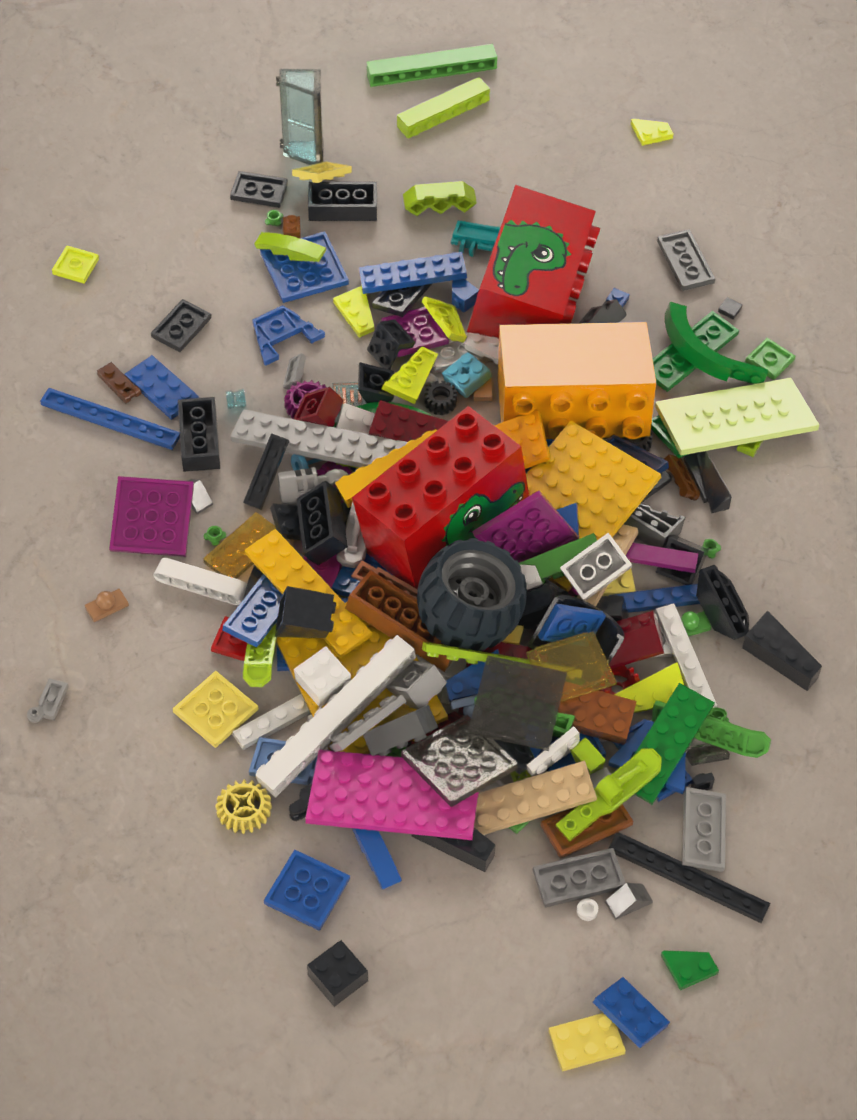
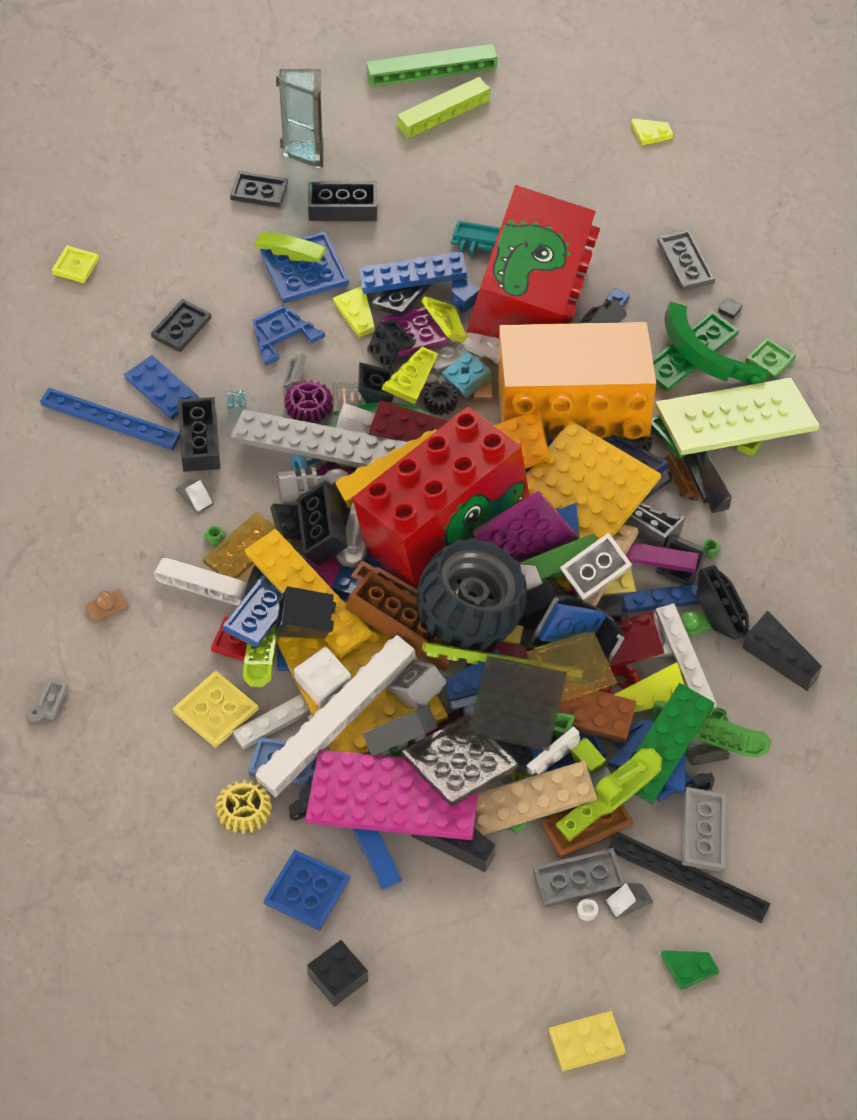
(118, 382): reddish brown plate -> none
(151, 516): magenta plate -> none
(266, 471): black tile -> none
(274, 218): bright green plate -> none
(291, 226): dark orange plate -> none
(320, 407): dark red slope -> none
(321, 171): light yellow plate -> none
(370, 719): light grey plate -> none
(439, 197): lime brick -> none
(631, 1012): blue plate -> none

